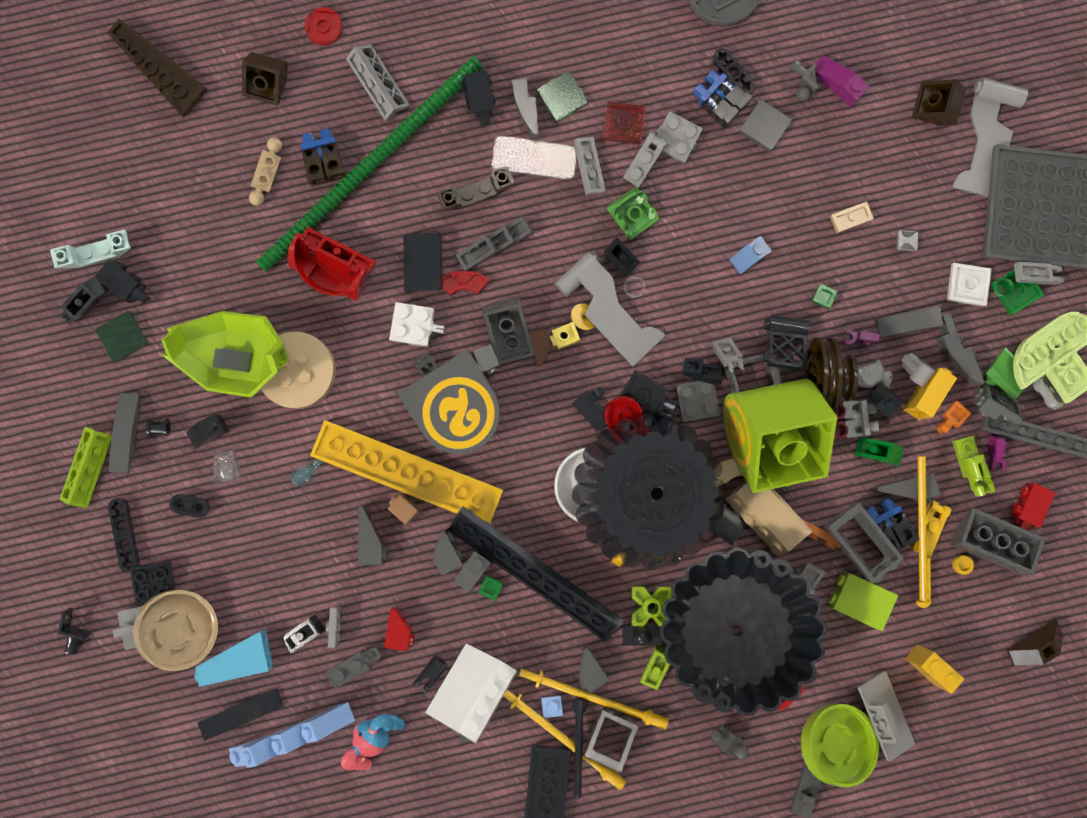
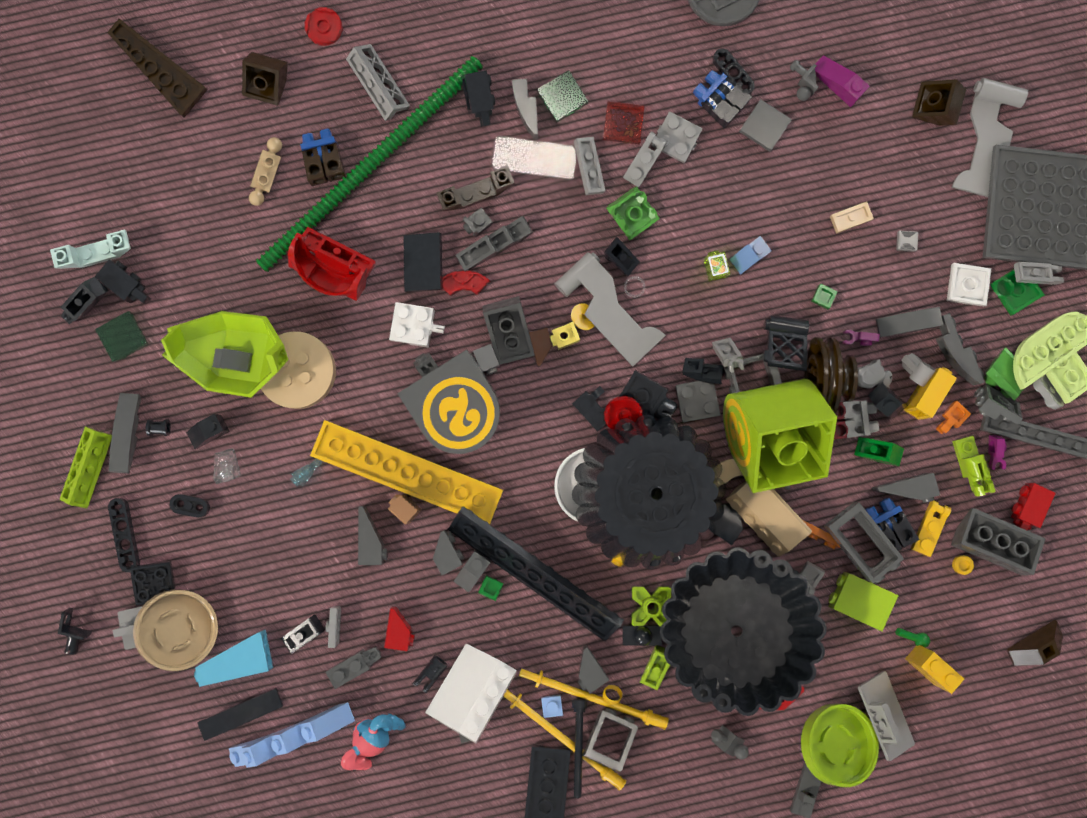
(477, 222): none -> dark grey bracket
(609, 700): none -> yellow axle
(716, 265): none -> clear neon green brick
(920, 639): none -> green bar
(924, 562): yellow bar -> none

